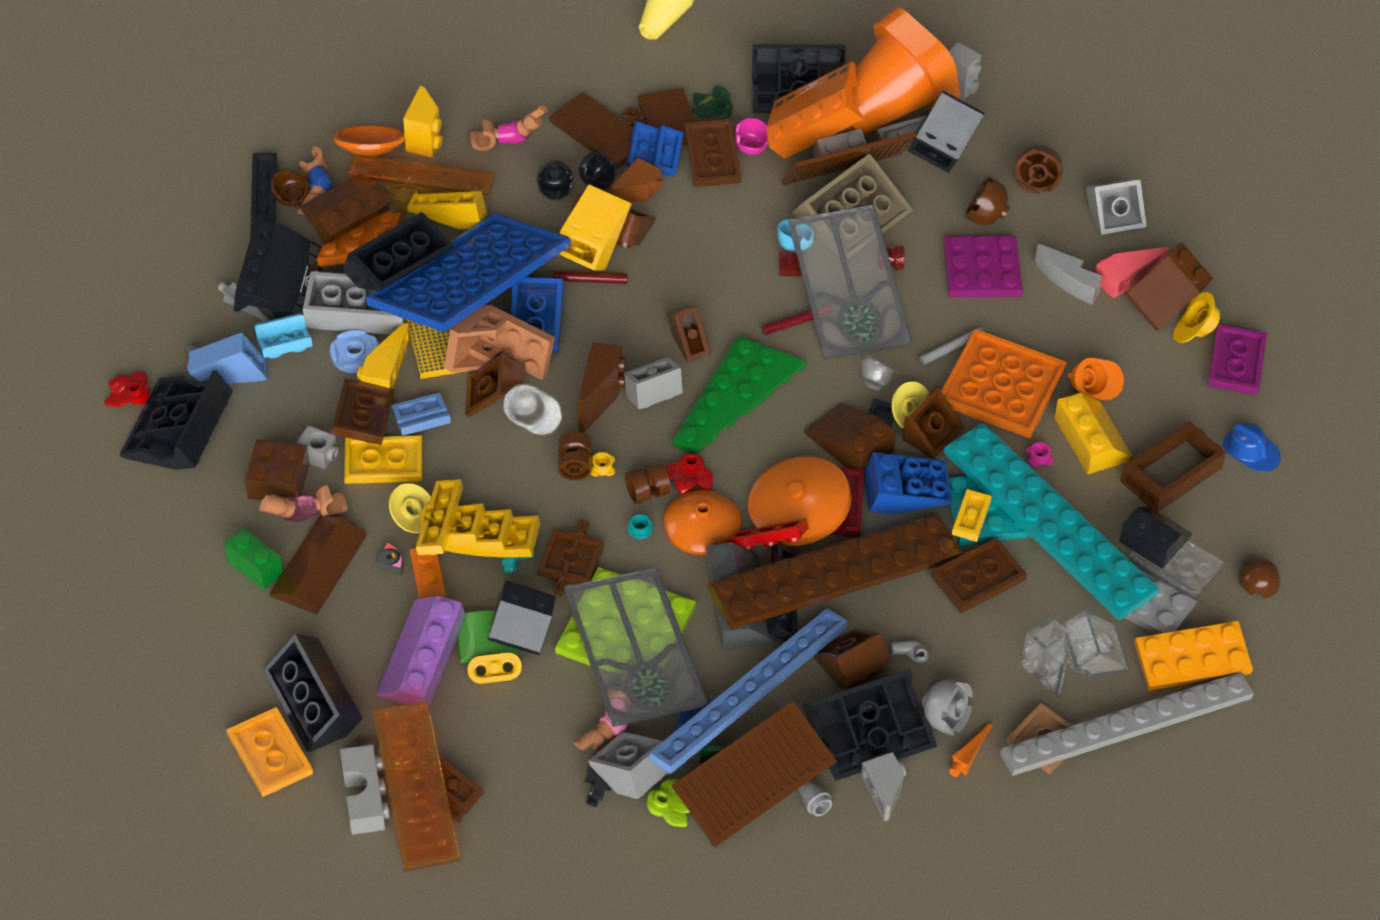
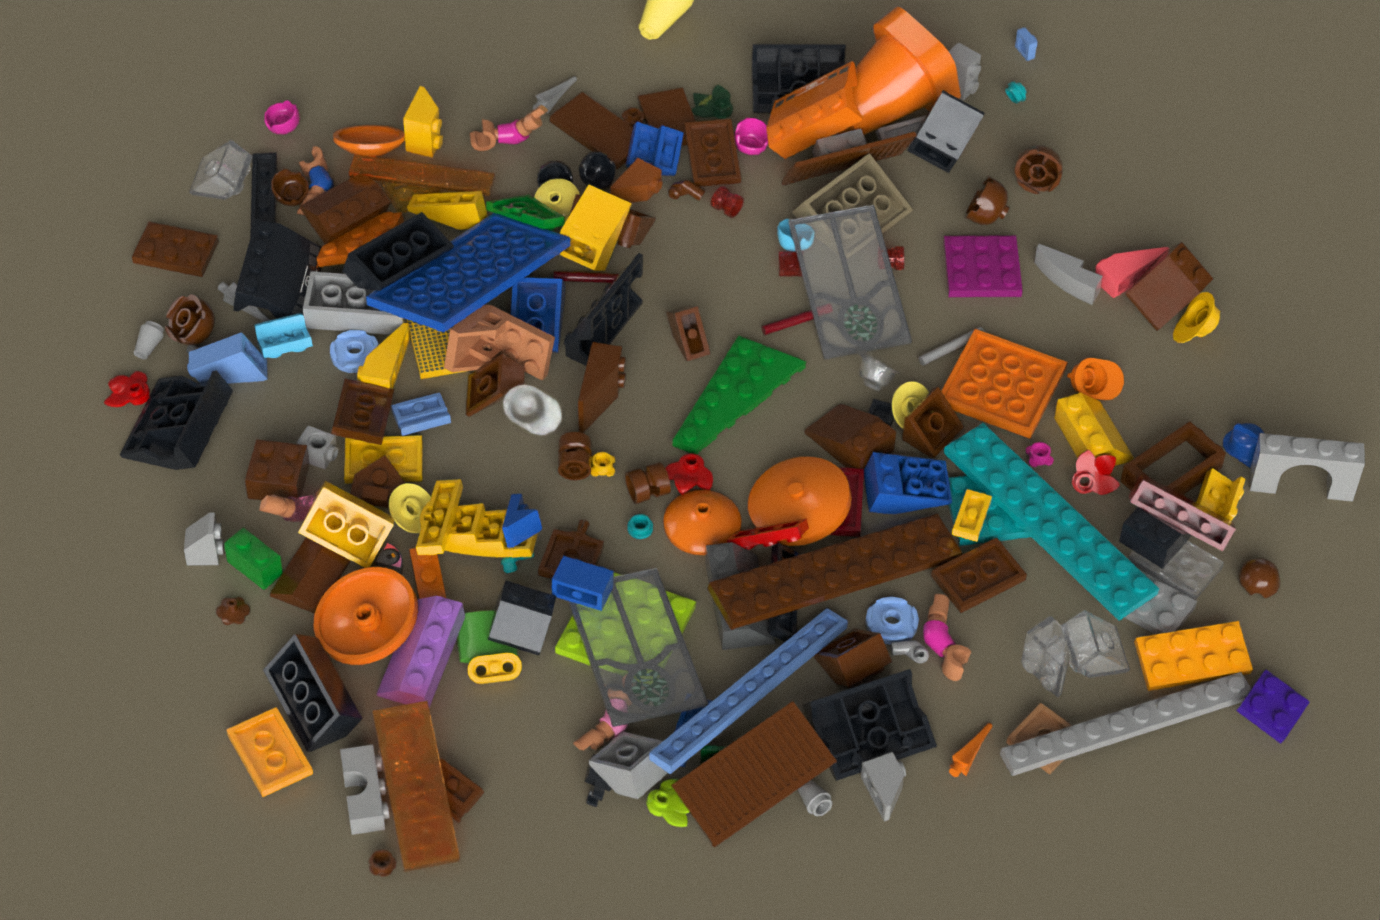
(148, 338): none -> light grey cone
(175, 249): none -> reddish brown plate
(190, 320): none -> reddish brown cylinder
(204, 541): none -> light grey slope
(222, 172): none -> clear slope
(233, 610): none -> reddish brown plant
(282, 118): none -> dark pink hair
(346, 525): none -> yellow slope
(366, 615): none -> orange dish
(376, 482): none -> reddish brown plate
(379, 857): none -> reddish brown plate
(520, 521): none -> blue slope
(527, 210): none -> green wing
(552, 95): none -> light grey piece
(561, 188): none -> light yellow dish
(582, 583): none -> blue brick
(607, 314): none -> black piece
(653, 383): light grey brick -> none
(684, 188): none -> reddish brown arm
(727, 202): none -> clear red wheel
(897, 608): none -> light blue tile
(939, 640): none -> nougat piece
(948, 706): light grey cylinder -> none
(1016, 92): none -> teal plate
(1026, 44): none -> medium blue plate
(1098, 472): none -> red plate
(1117, 206): light grey slope -> none
(1182, 512): none -> brick
(1221, 494): none -> yellow bracket
(1237, 359): magenta plate -> none
(1273, 706): none -> dark purple plate
(1279, 452): none -> light grey arch

